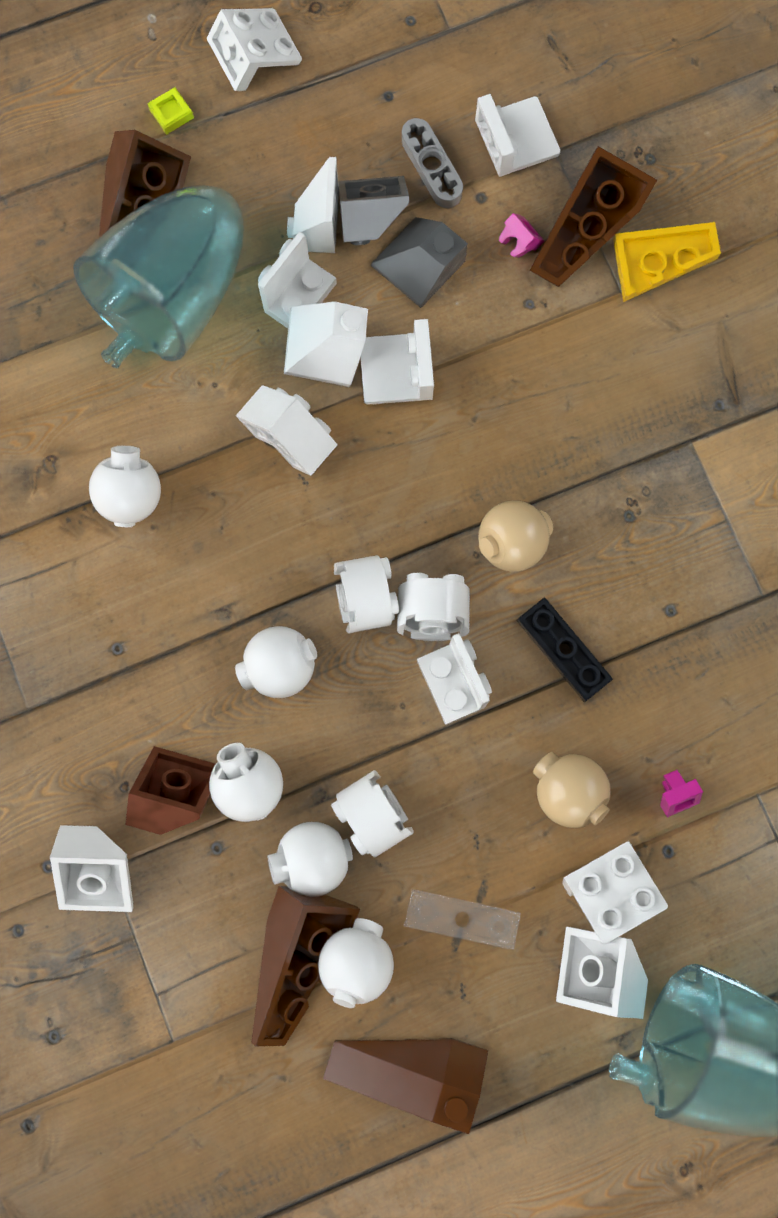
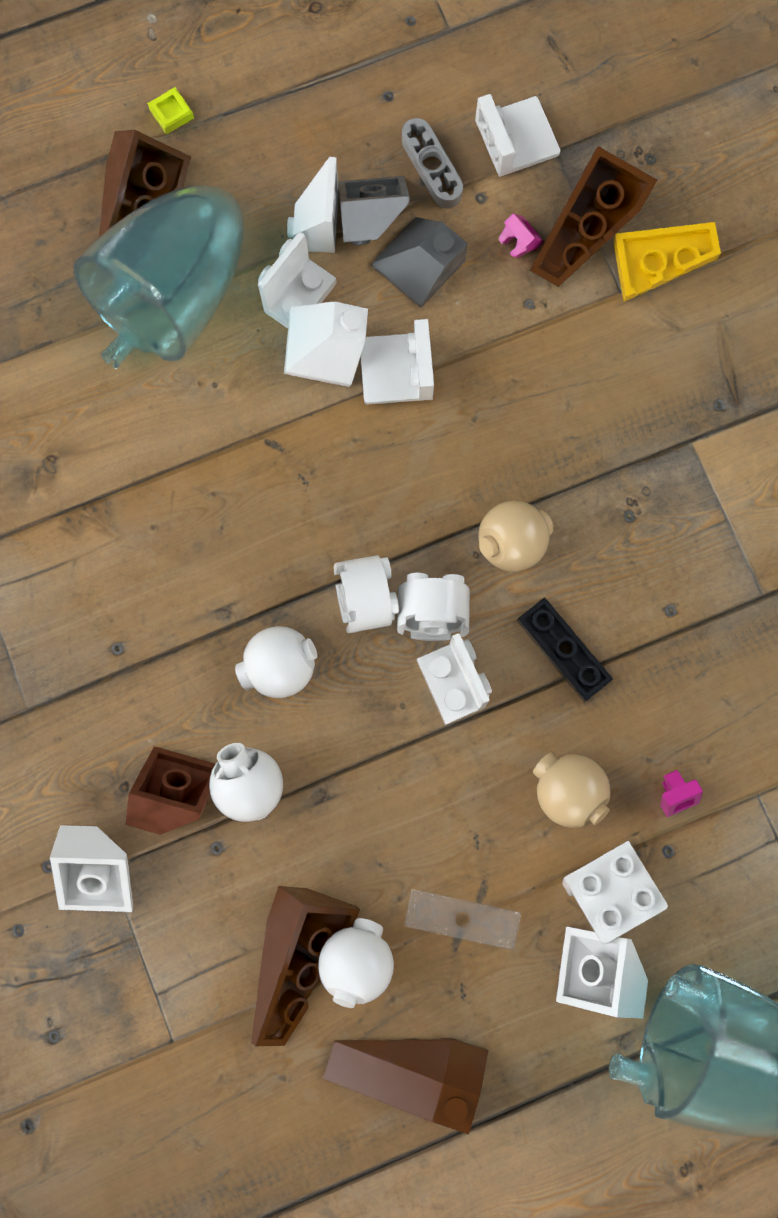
(124, 487): white brick -> none
(248, 41): white bracket -> none
(288, 427): white brick -> none
(311, 859): white brick -> none
(372, 815): white brick -> none

